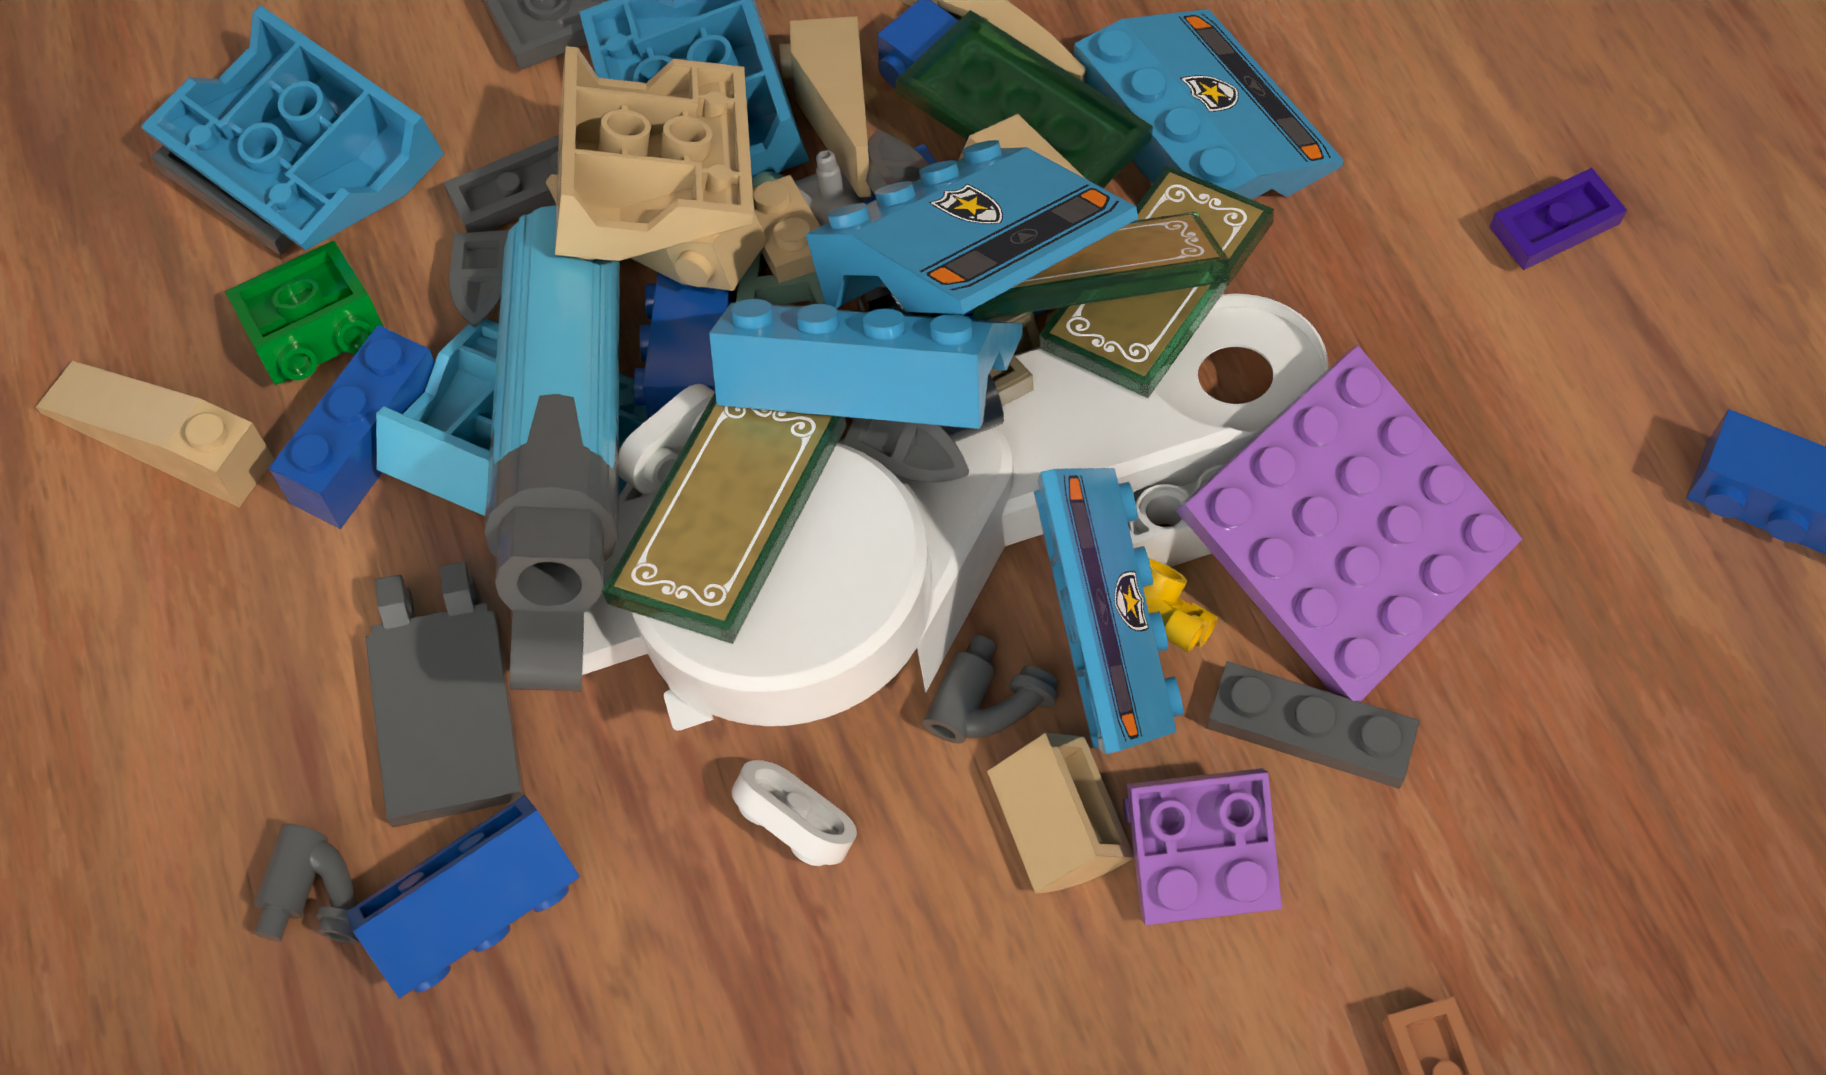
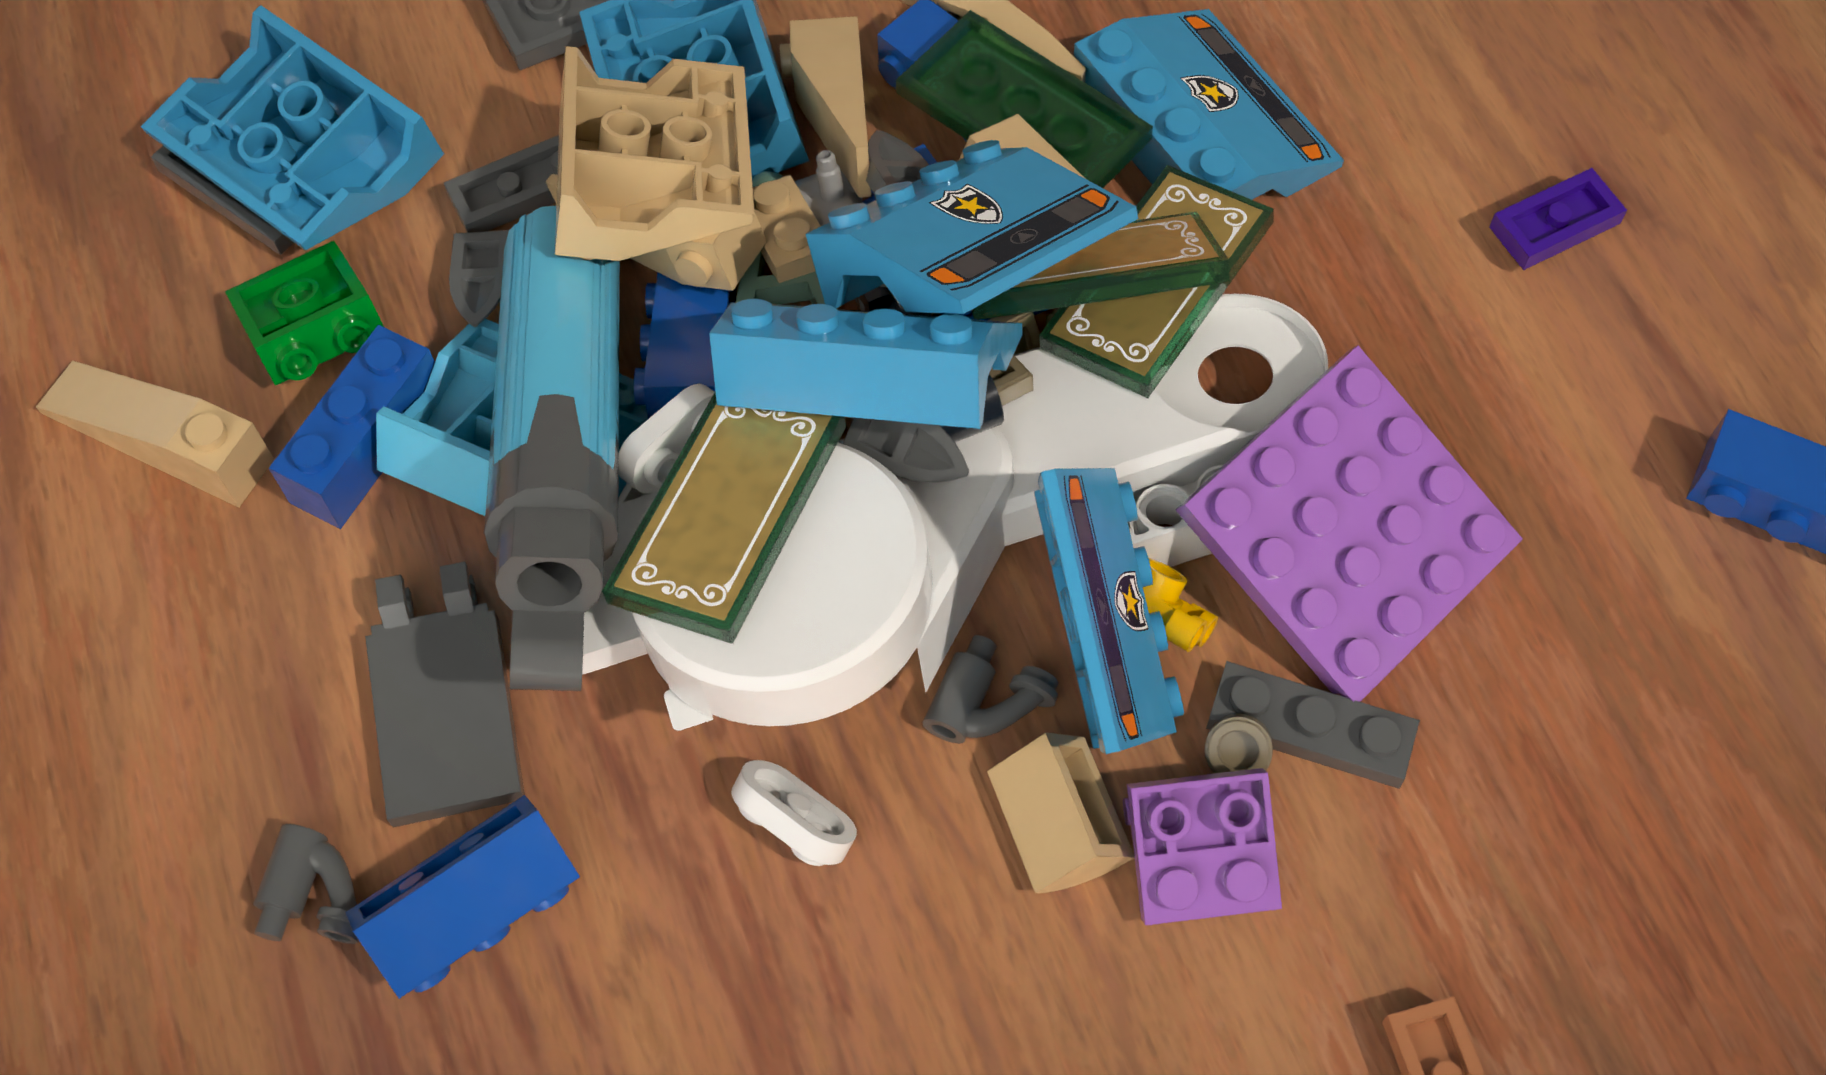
(1238, 744): none -> dark tan tile

